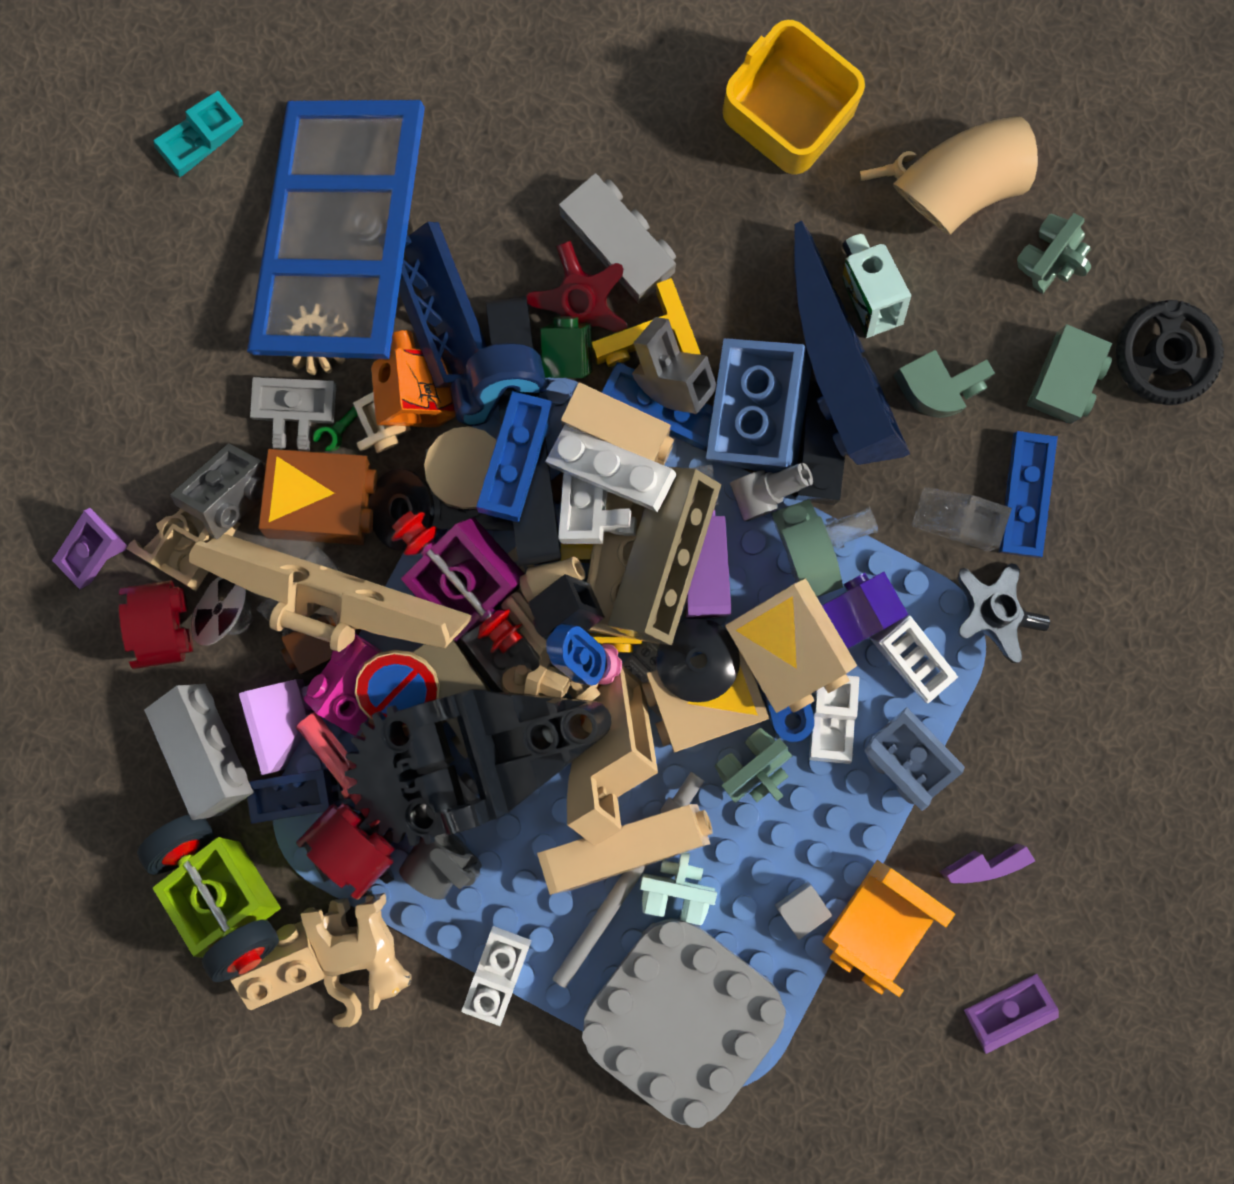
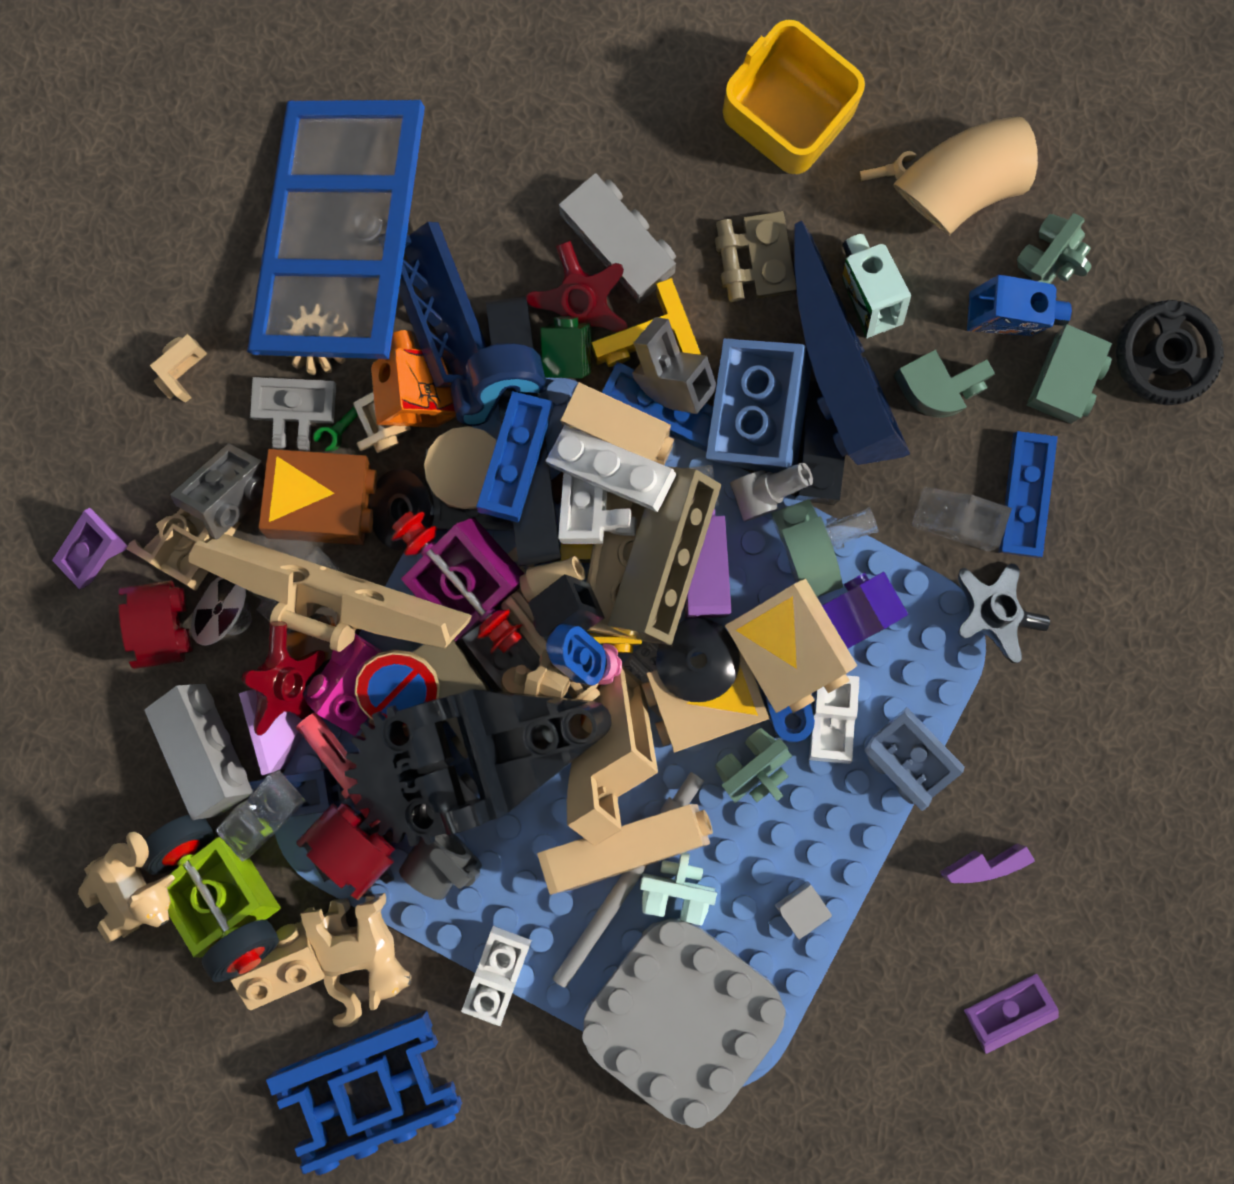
(122, 891): none -> tan animal
(177, 358): none -> tan bracket
(201, 133): teal slope -> none
(260, 815): none -> clear slope
(281, 680): none -> dark red animal
(354, 1062): none -> blue fence
(768, 256): none -> dark tan plate
(883, 927): light orange panel -> none
(903, 665): white slope -> none
(1015, 307): none -> blue torso

